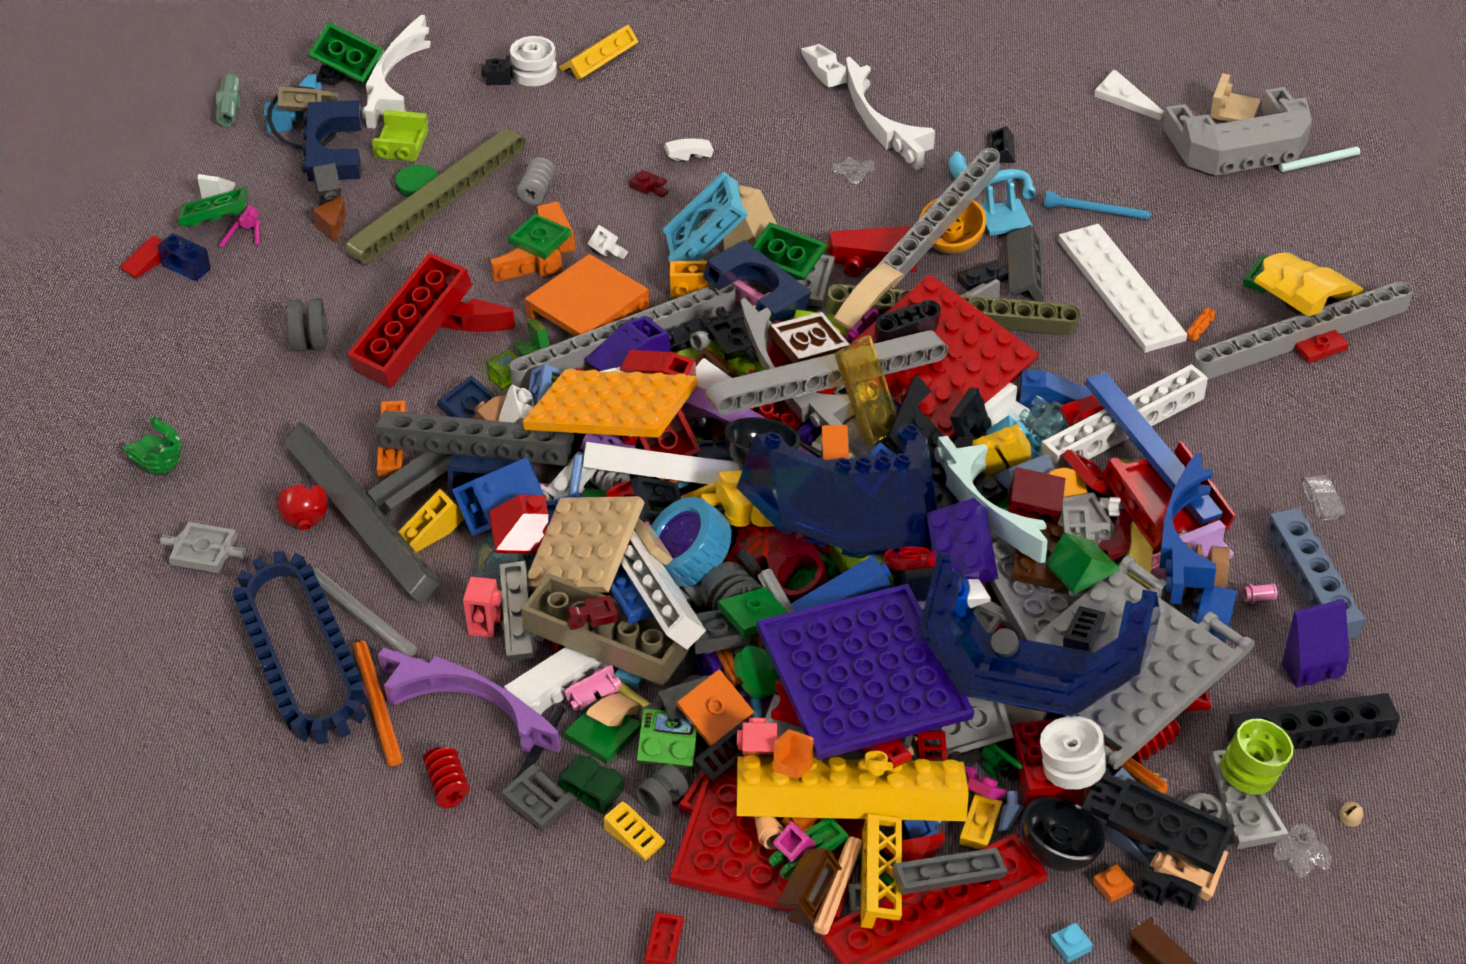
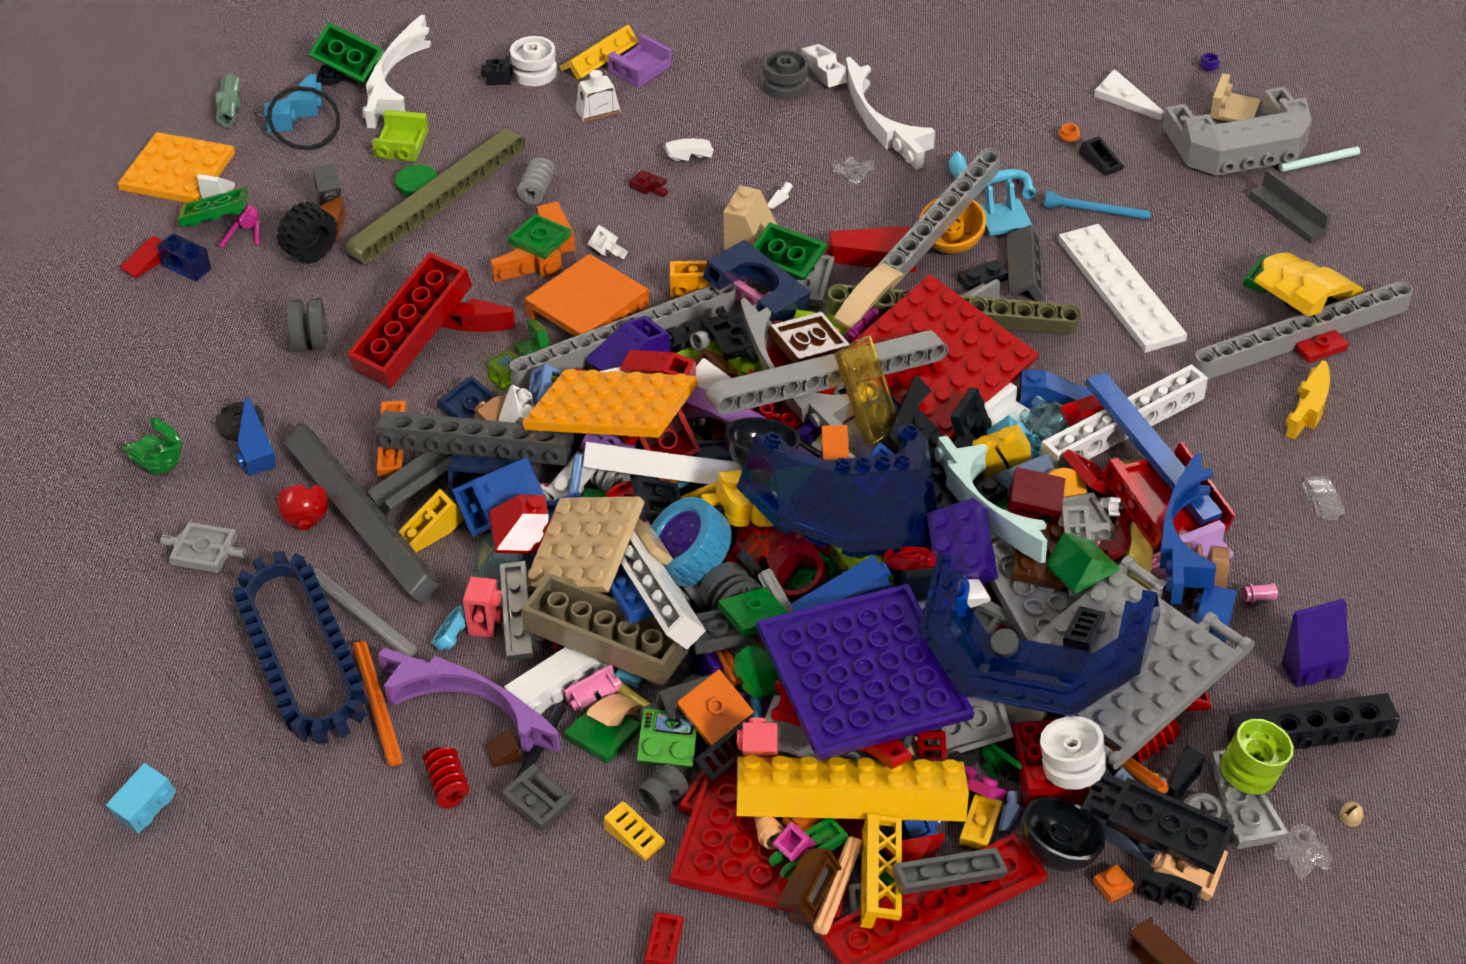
(141, 798): none -> medium azure brick
(171, 167): none -> light orange plate
(230, 418): none -> clear smoke tile
(253, 445): none -> blue slope
(298, 98): dark tan hinge -> none
(307, 232): none -> black tyre
(323, 120): dark blue arch -> none
(446, 635): none -> medium azure plate
(503, 749): none -> reddish brown slope
(591, 783): dark green brick -> none
(596, 97): none -> white torso
(596, 611): dark red plate -> none
(641, 62): none -> medium lavender panel
(718, 197): medium azure fence -> none
(780, 196): none -> white bar
(785, 74): none -> dark grey wheel
(793, 754): orange panel -> none
(852, 270): red plate -> none
(876, 763): yellow plate -> none
(907, 321): black beam -> none
(1003, 142): black slope -> none
(1069, 132): none -> orange plate
(1071, 942): medium azure plate -> none
(1097, 147): none -> black slope
(1186, 772): none -> black slope
(1200, 324): orange axle -> none
(1209, 61): none -> dark purple plate
(1291, 207): none -> dark grey panel
(1311, 401): none -> yellow slope
(1311, 565): sand blue brick -> none

